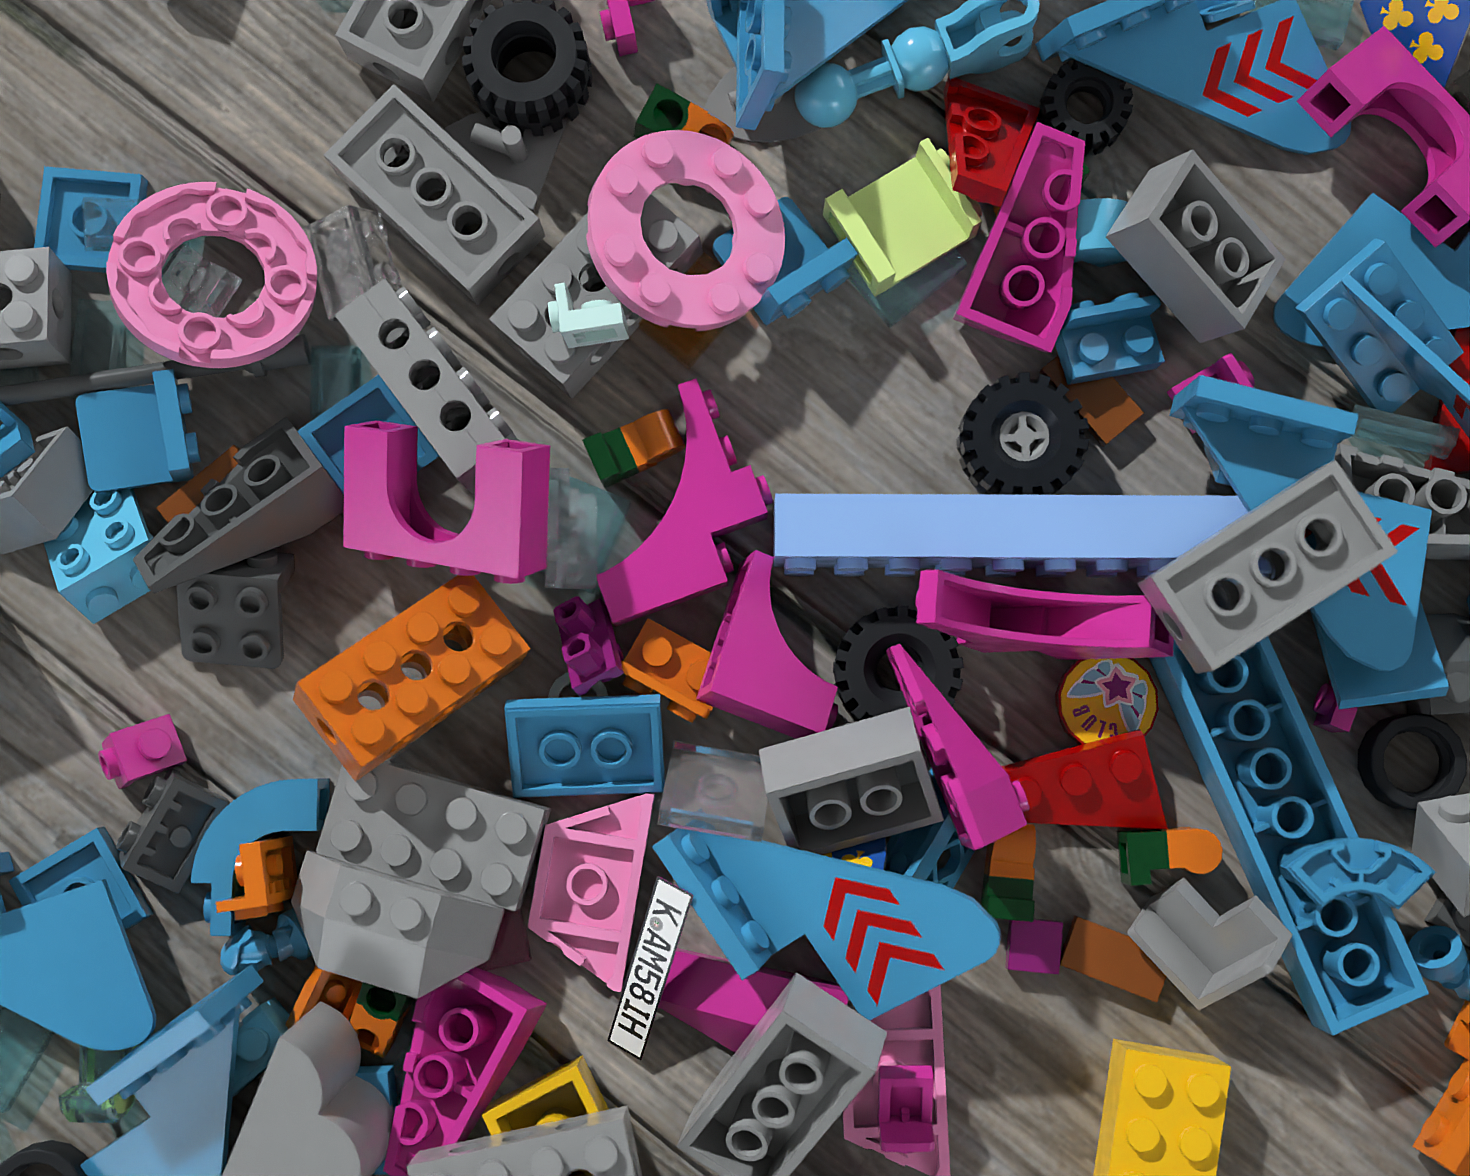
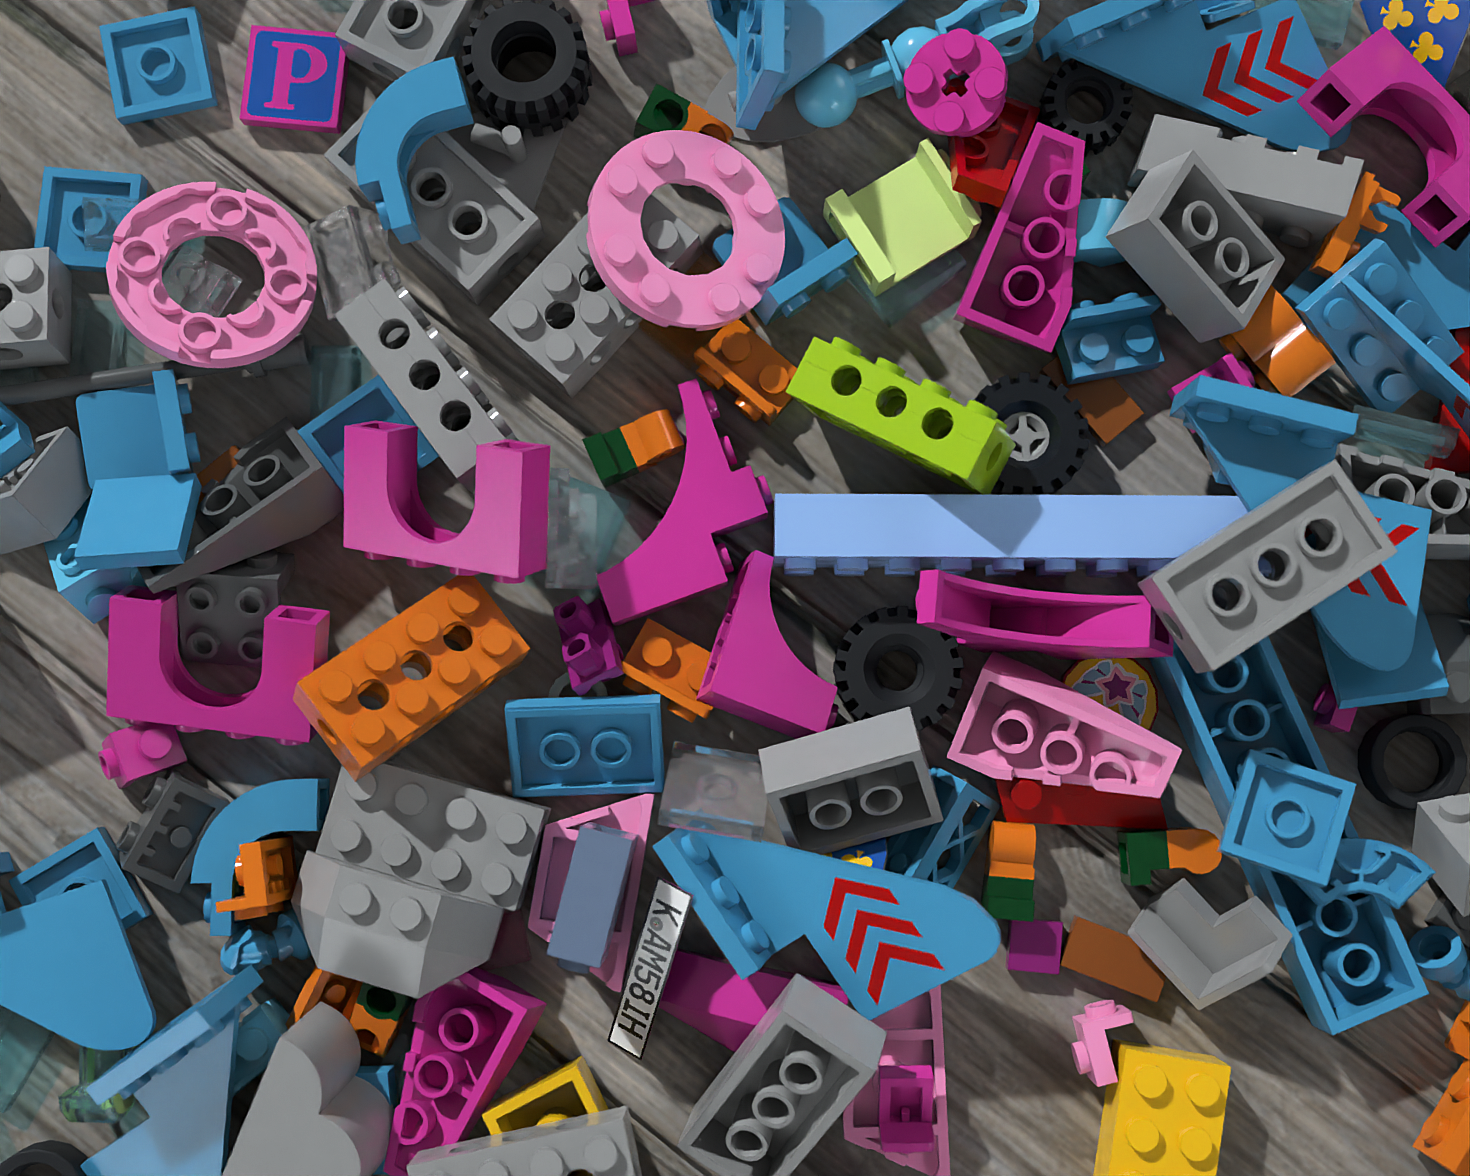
(138, 522): none -> dark azure tile
(153, 685): none -> dark pink arch
(158, 65): none -> dark azure tile
(294, 80): none -> tile
(396, 126): none -> dark azure arch
(592, 324): light aqua bracket -> none
(592, 897): none -> sand blue brick
(747, 370): none -> orange bracket
(901, 416): none -> lime brick
(928, 75): none -> dark pink plate
(971, 781): dark pink wedge -> none
(1049, 732): none -> bright pink wedge
(1092, 1049): none -> bright pink bracket
(1279, 190): none -> light grey wedge
(1279, 347): none -> orange brick
(1286, 818): none -> dark azure tile
(1339, 243): none -> orange plate

